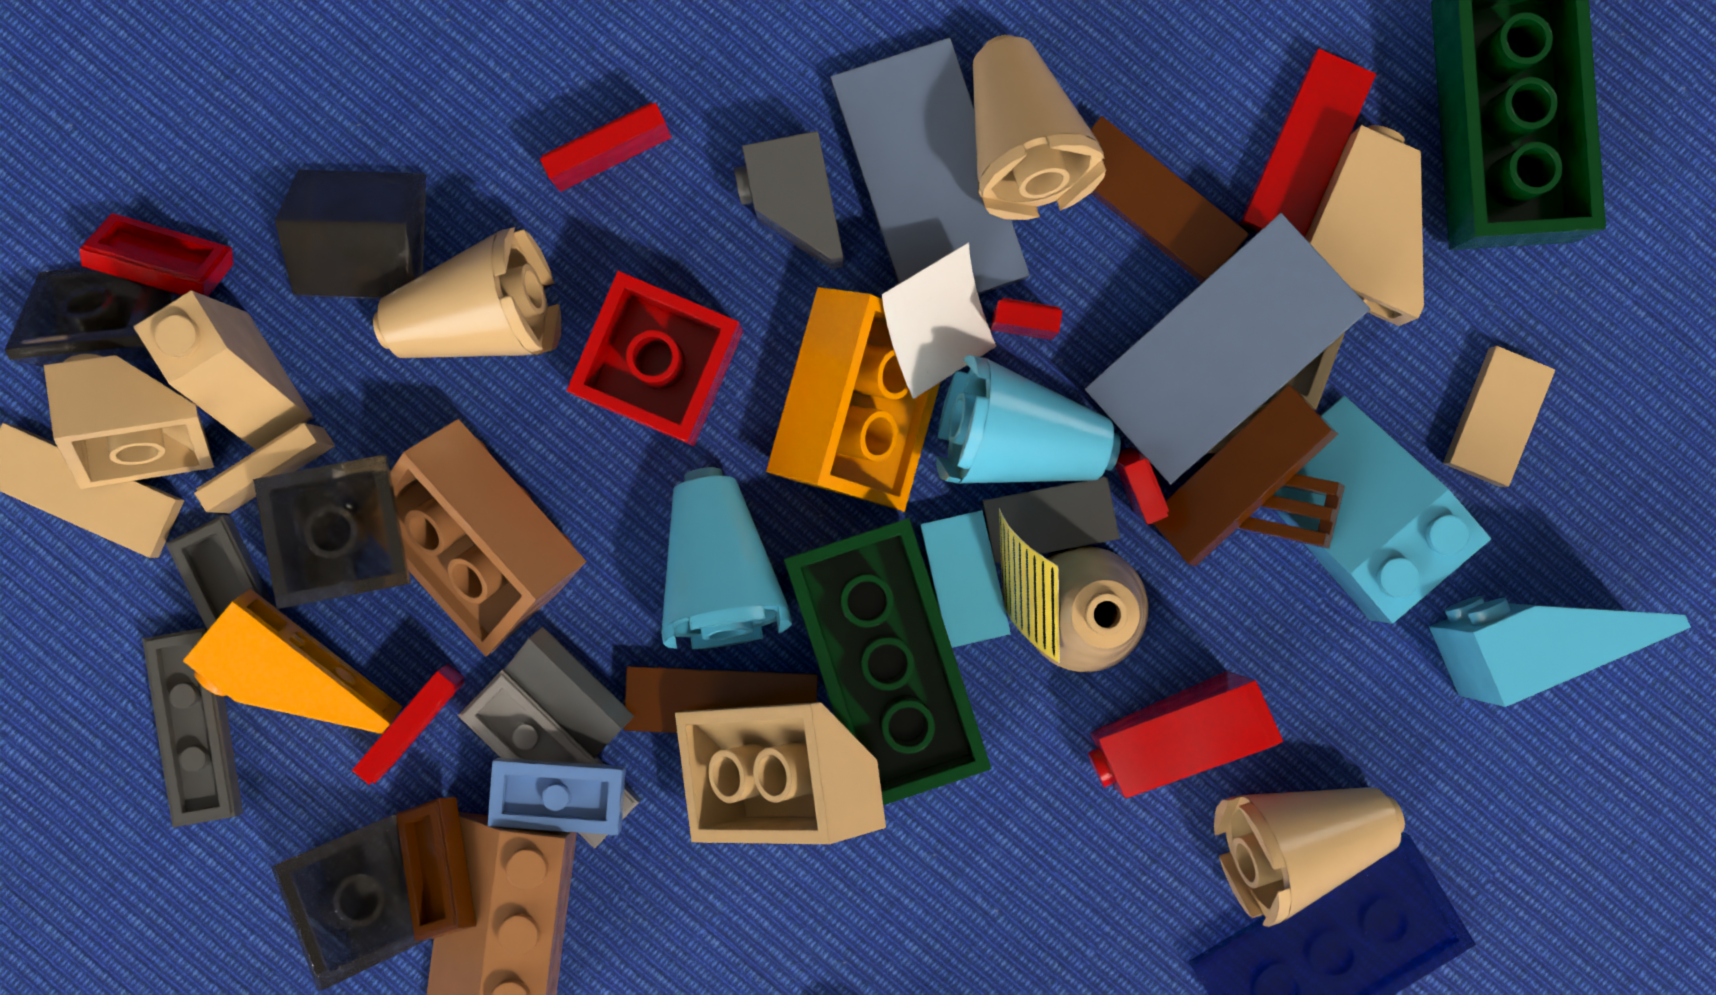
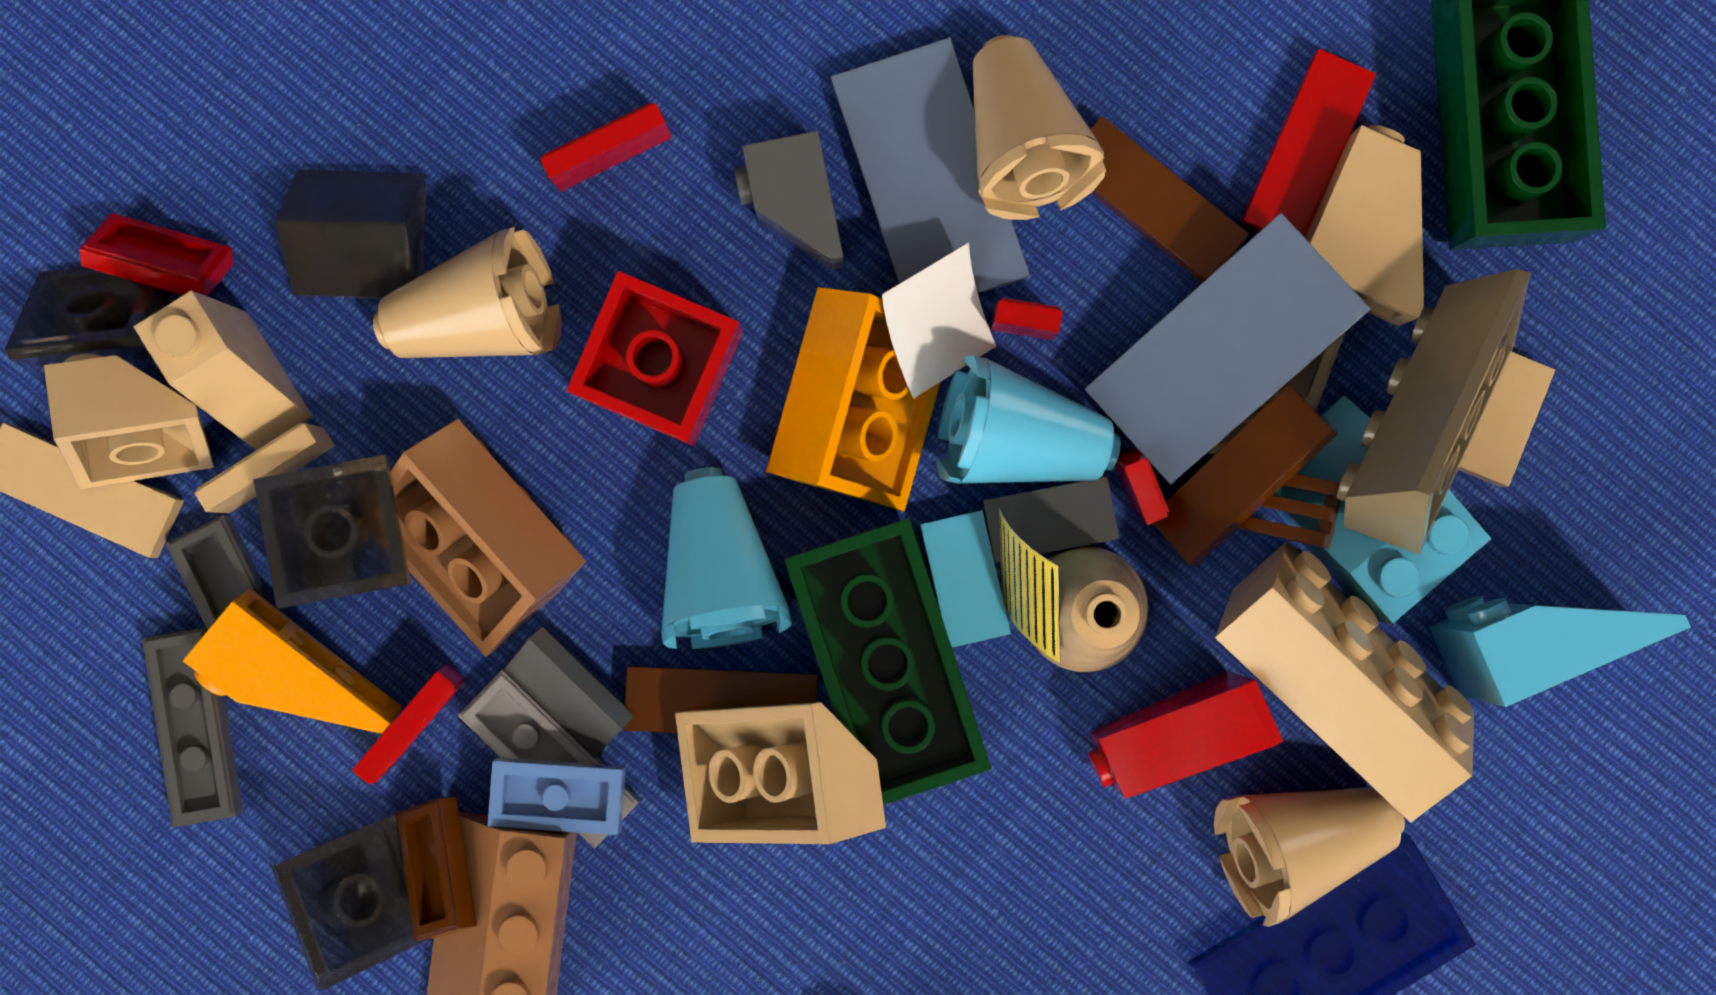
(1350, 680): none -> tan brick
(1433, 410): none -> dark tan slope

